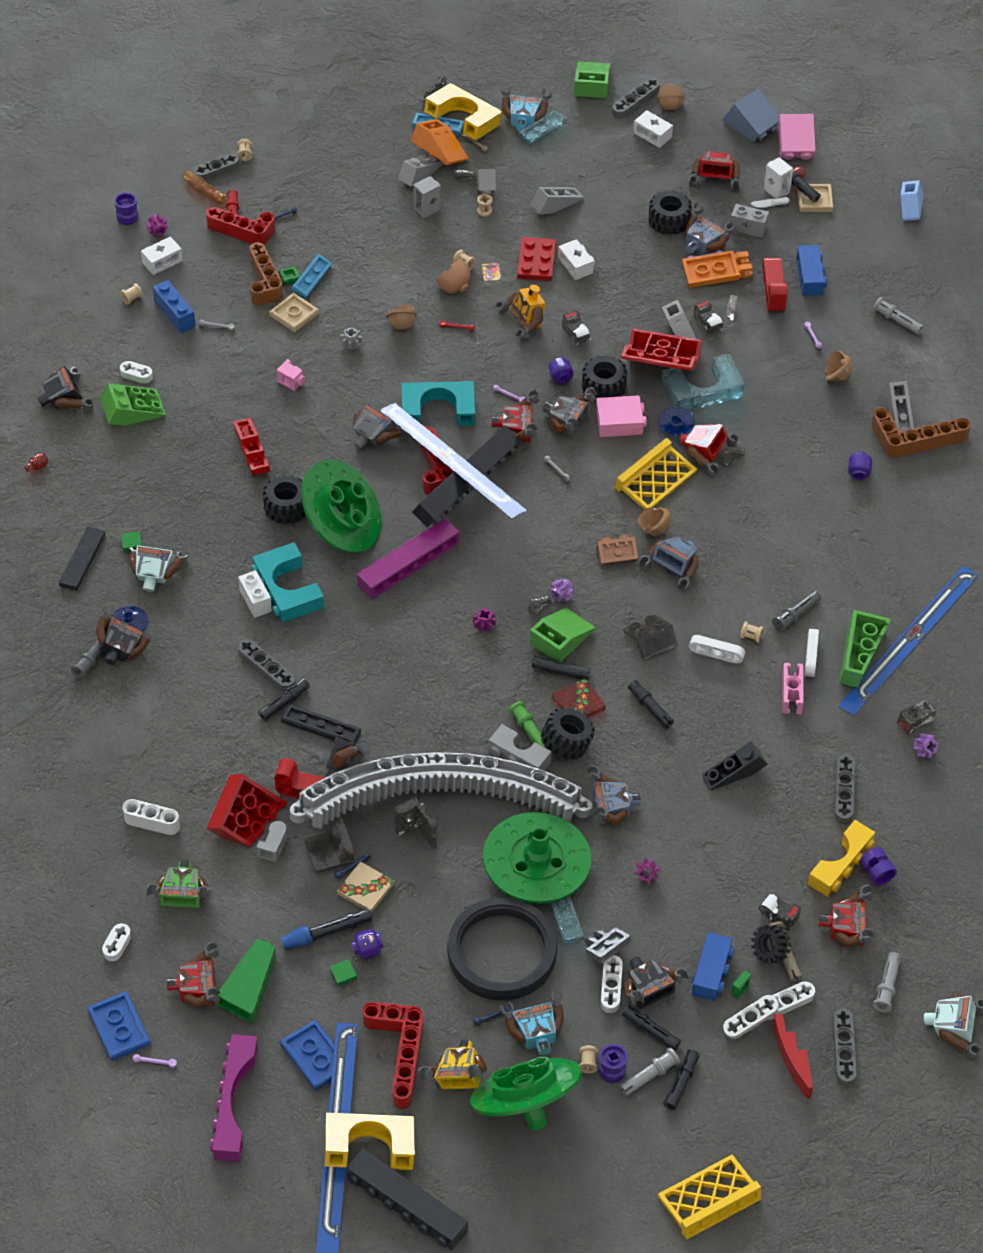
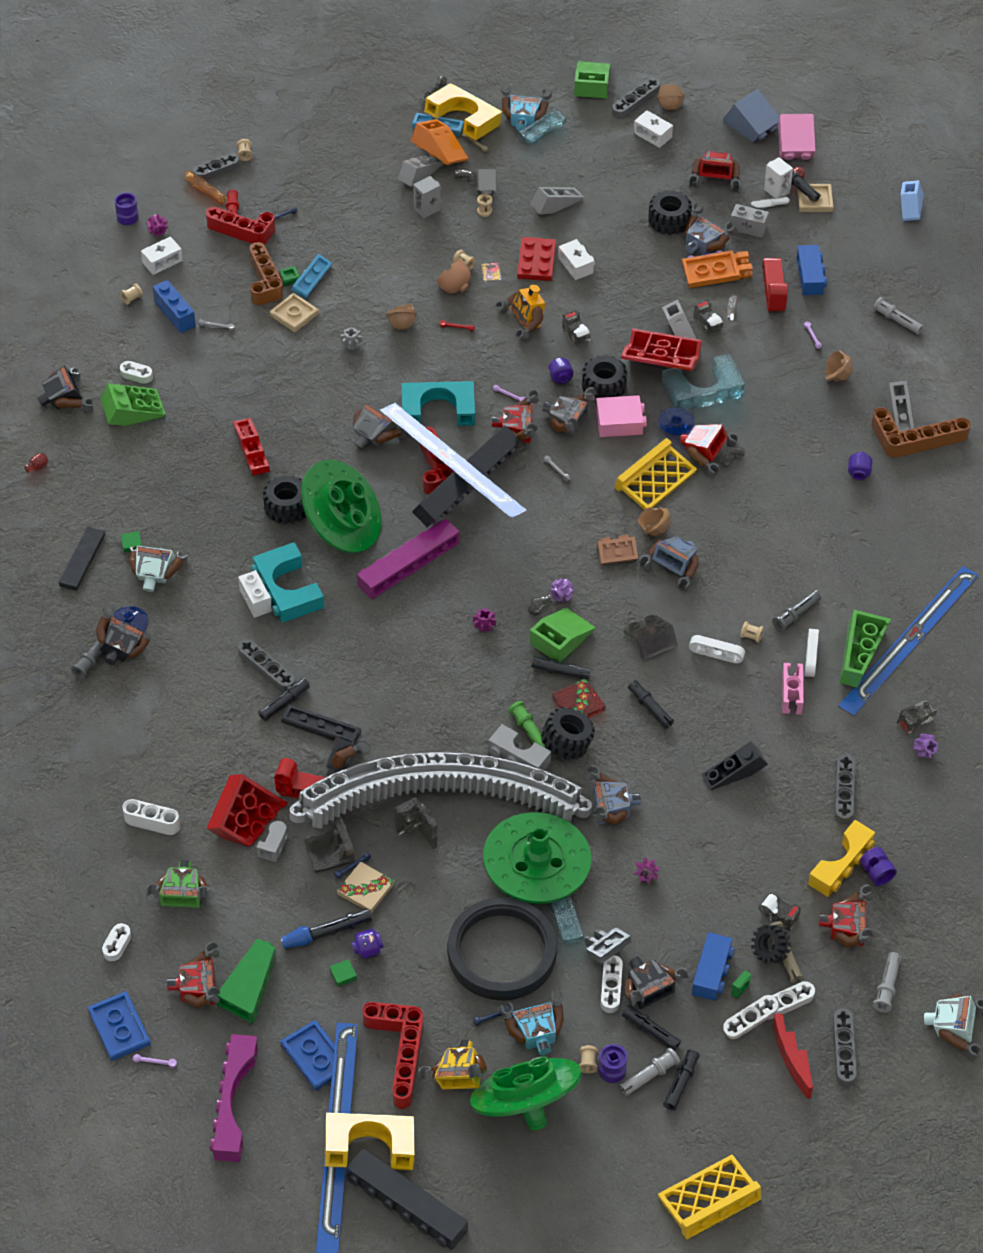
(290, 375): bright pink brick -> none

